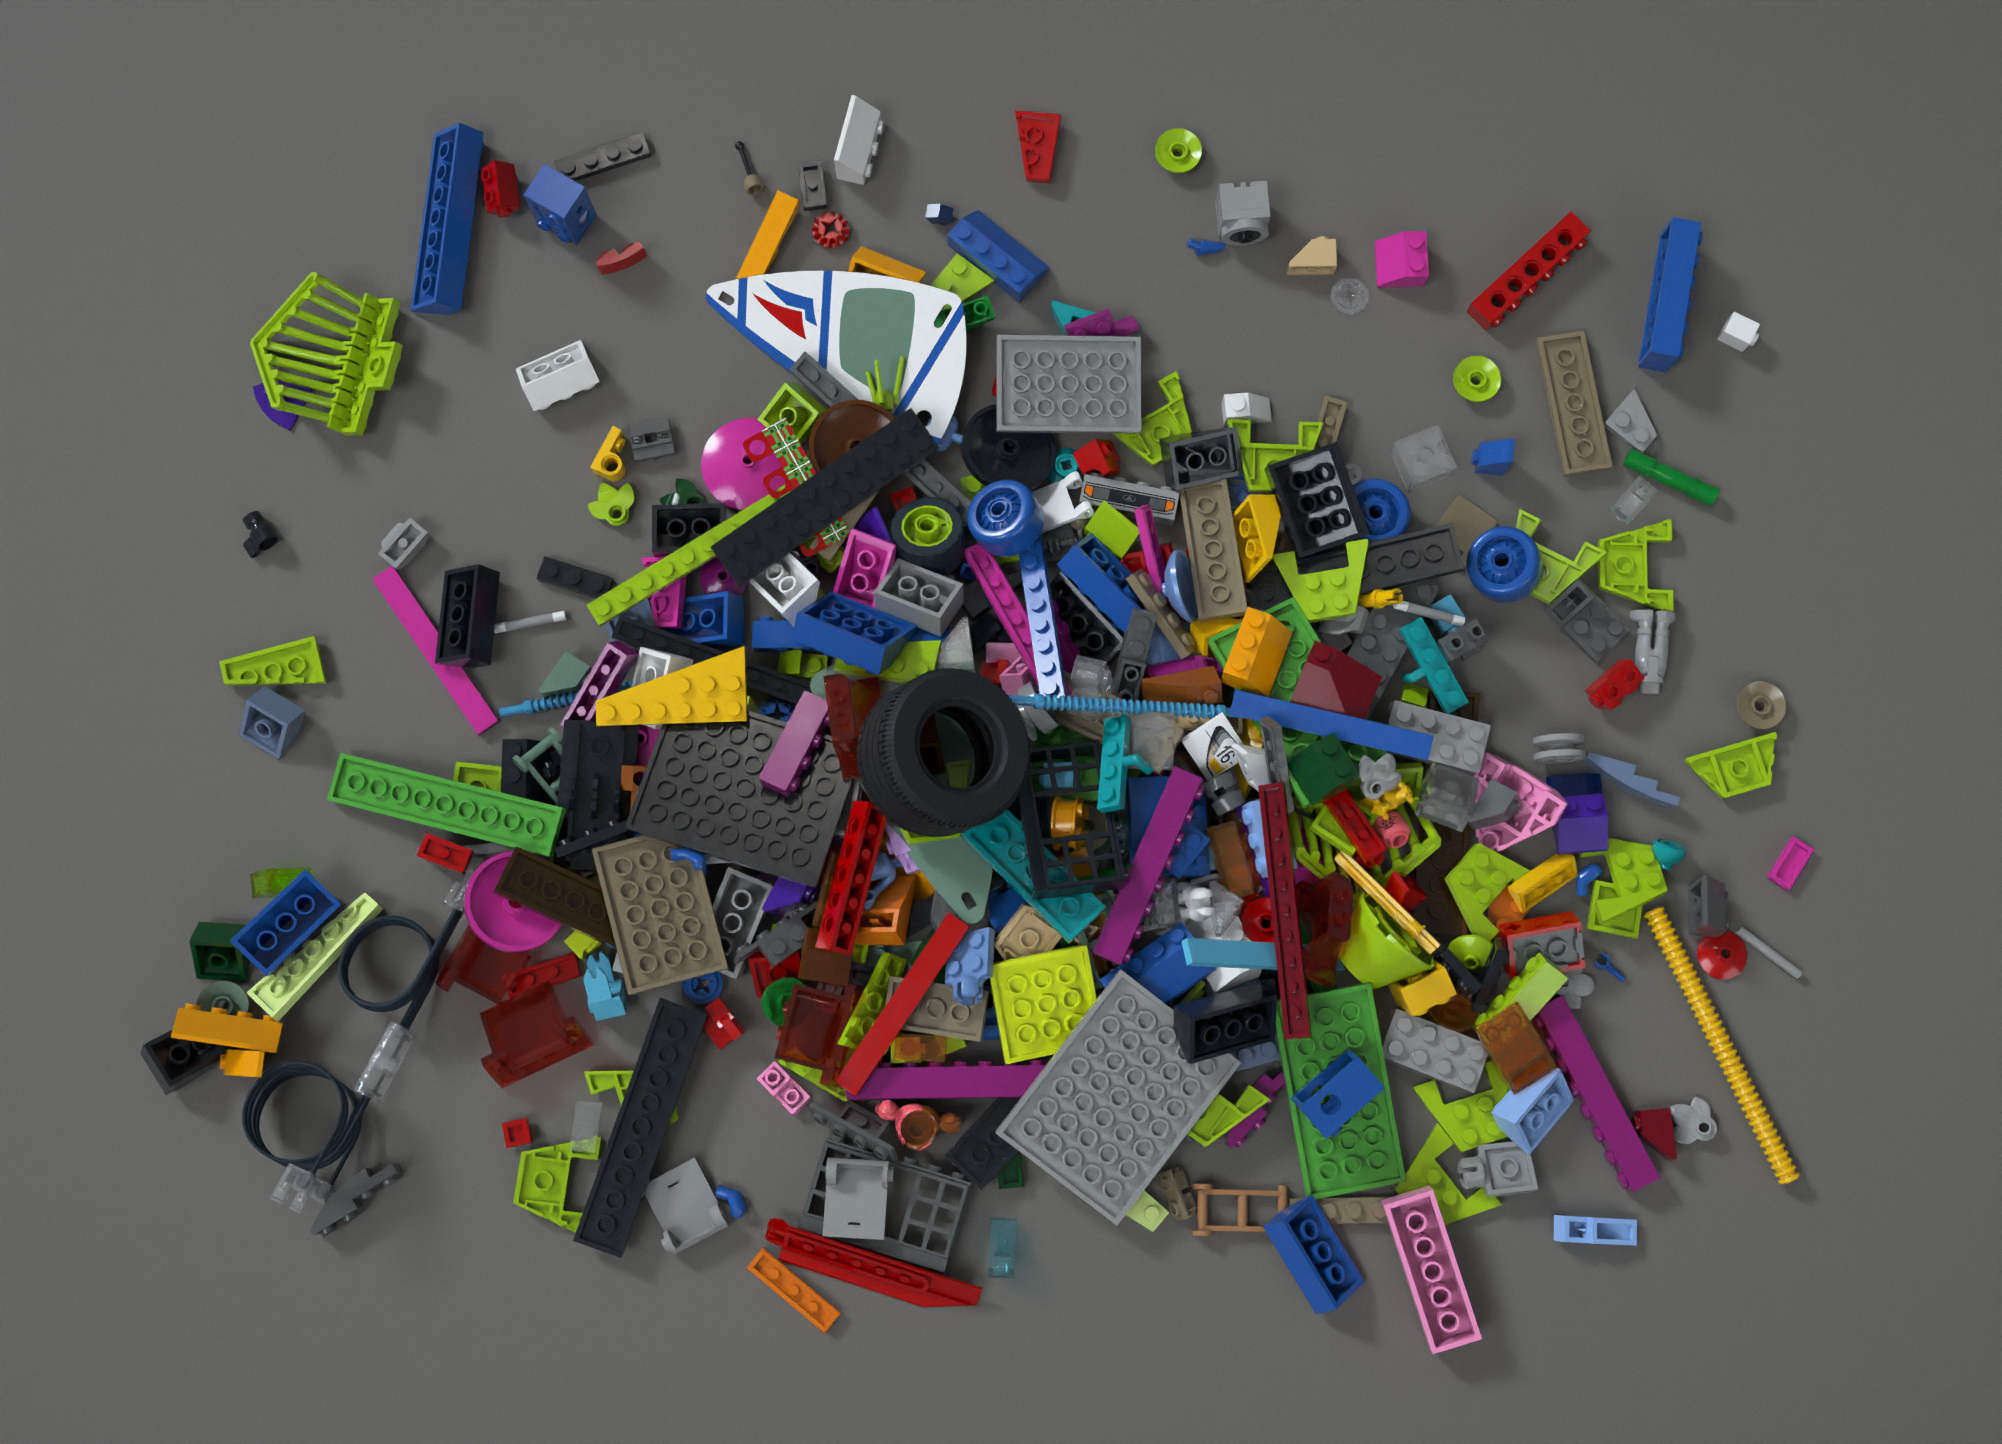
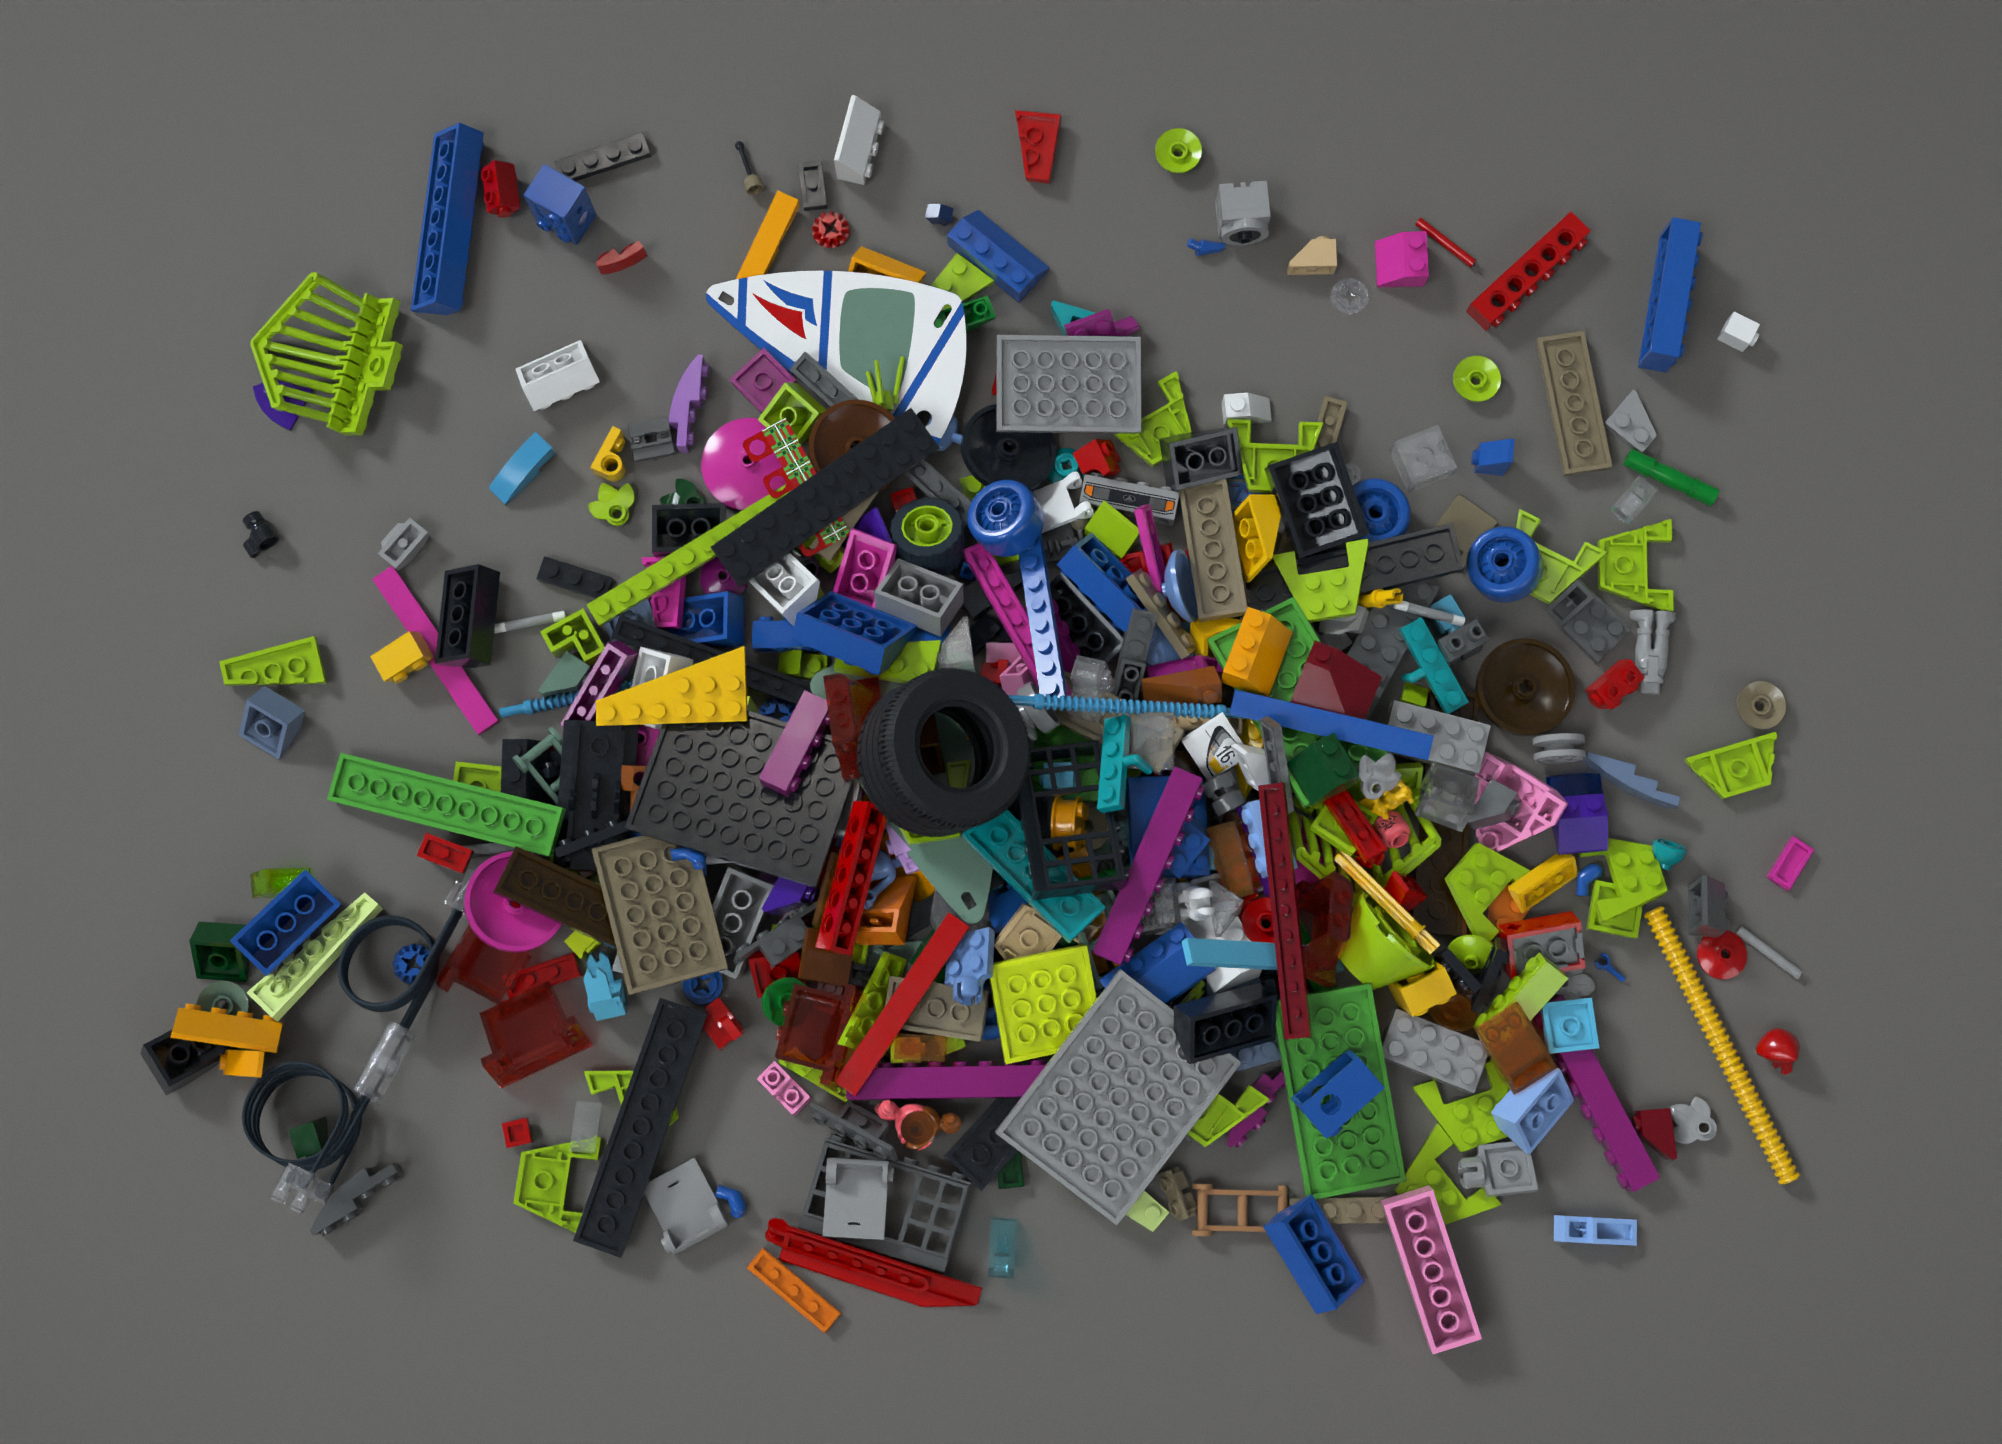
(309, 1137): none -> dark green slope
(401, 967): none -> blue gear
(402, 657): none -> yellow brick
(521, 468): none -> dark azure slope
(575, 632): none -> lime brick
(688, 394): none -> medium lavender slope
(761, 379): none -> magenta plate
(1445, 242): none -> red bar
(1525, 687): none -> dark brown dish
(1569, 1025): none -> medium azure tile
(1780, 1048): none -> red piece

